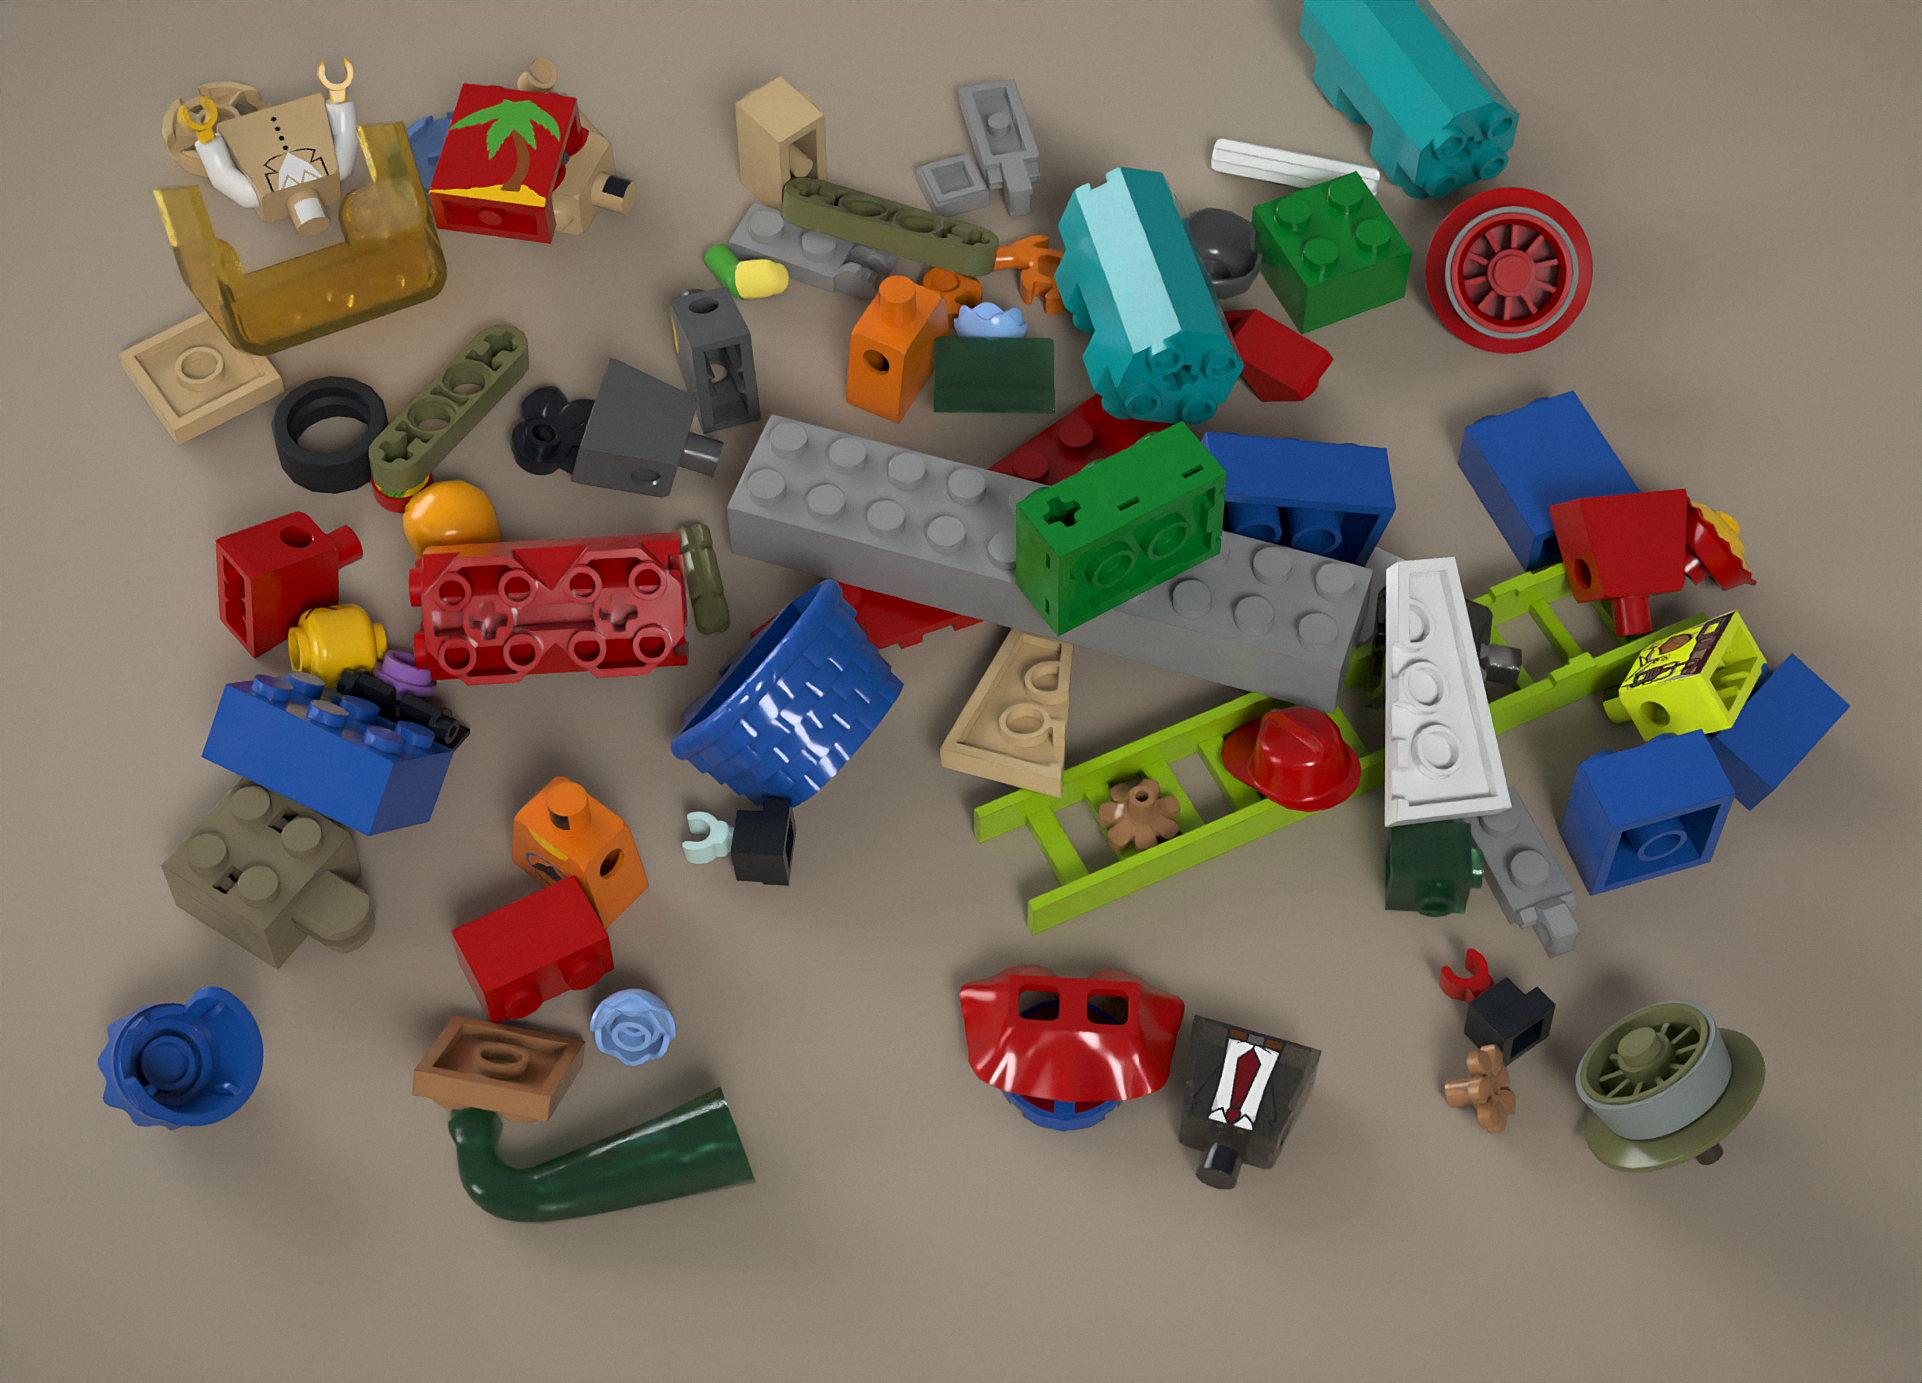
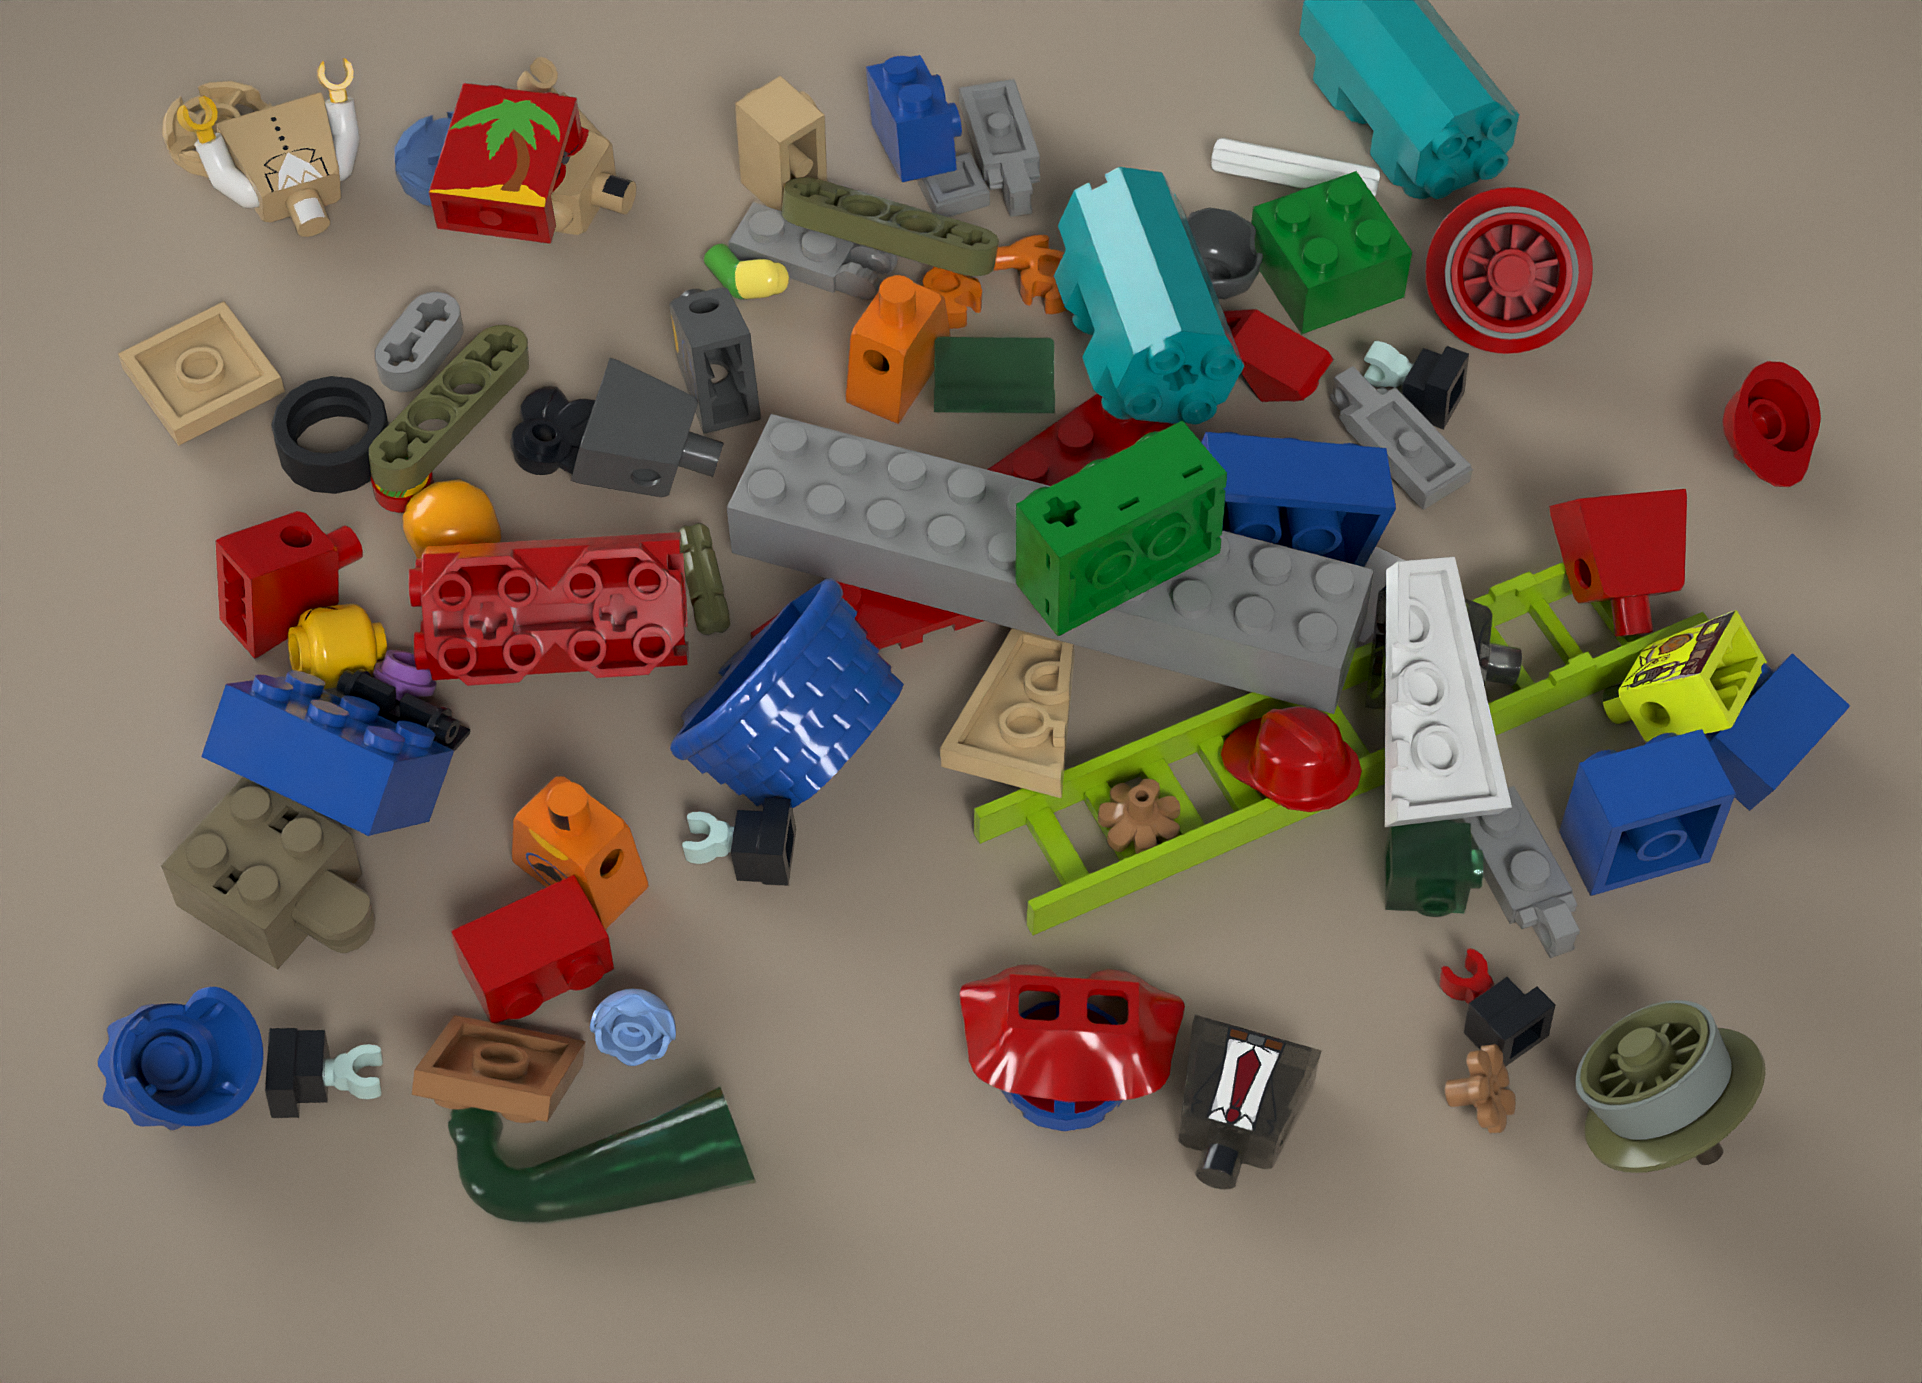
(302, 1070): none -> black piece
(381, 268): clear yellow windscreen -> none
(411, 337): none -> light grey beam
(913, 117): none -> blue brick
(990, 321): light blue plate -> none
(1415, 449): none -> light grey hinge
(1430, 384): none -> black piece
(1535, 461): blue brick -> none
(1714, 548): red piece -> none
(1773, 423): none -> red piece

